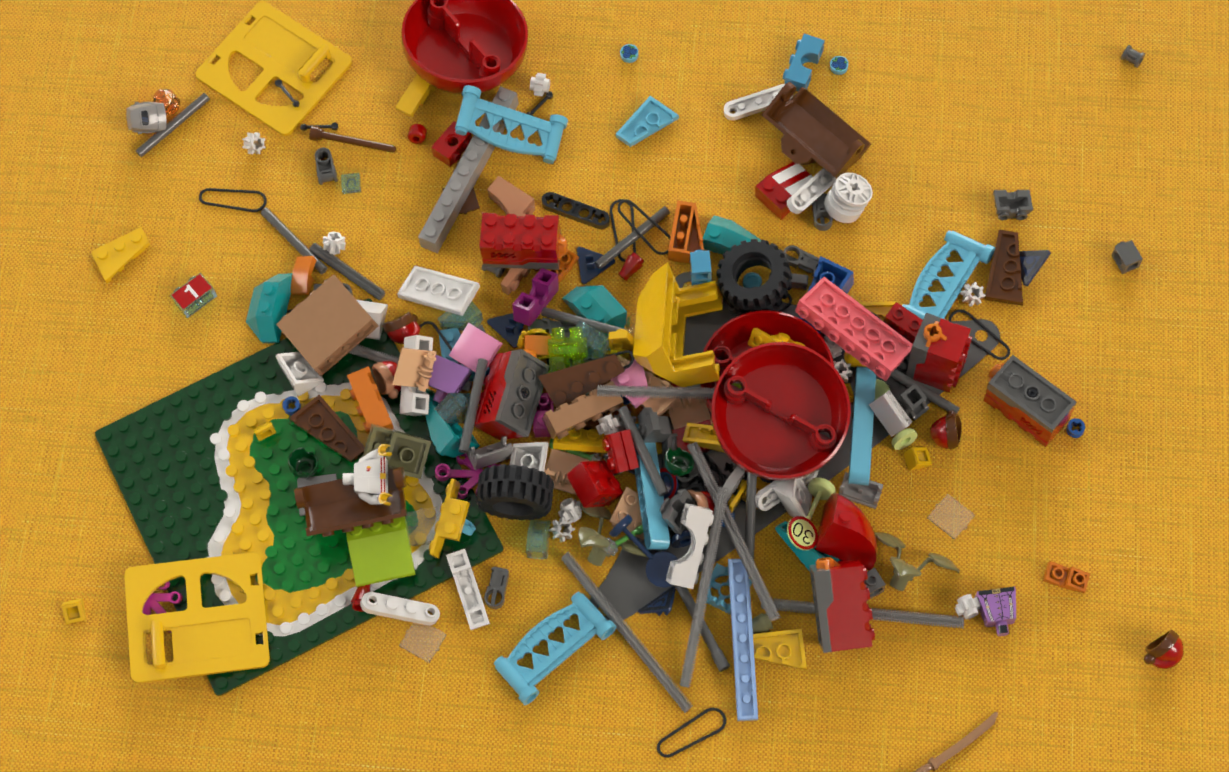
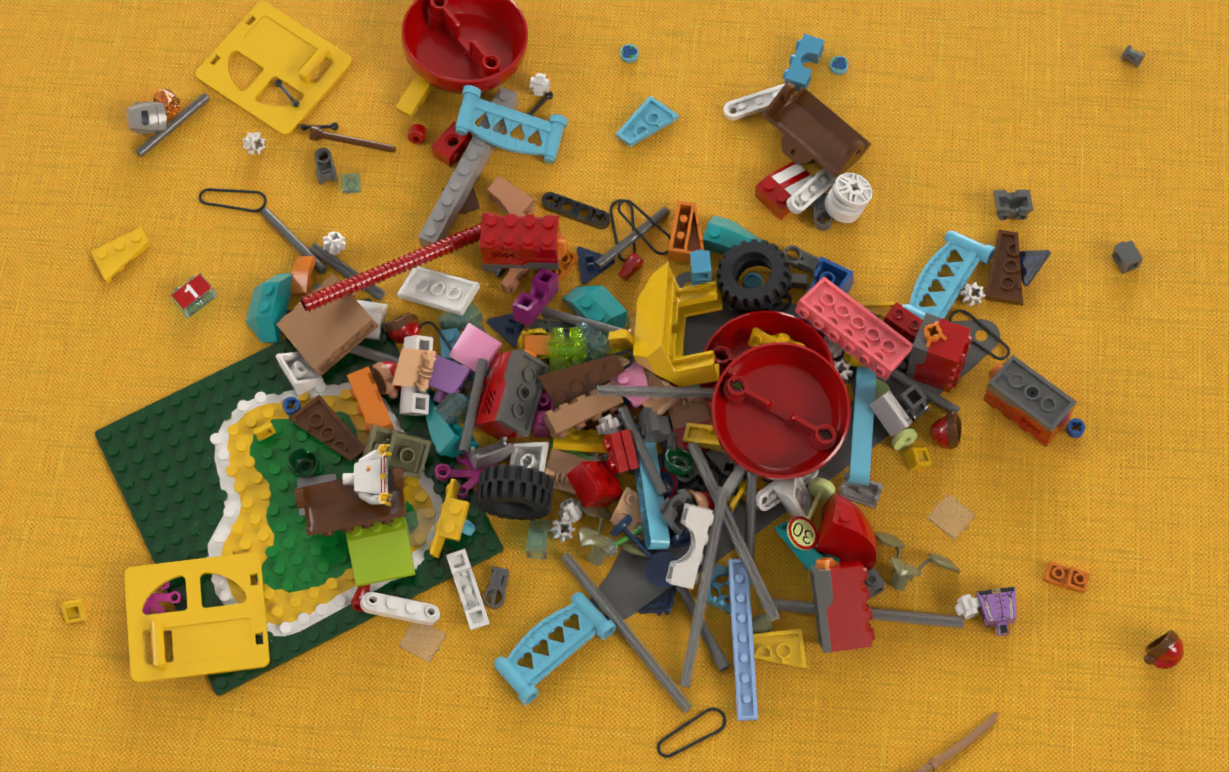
(397, 266): none -> red piece

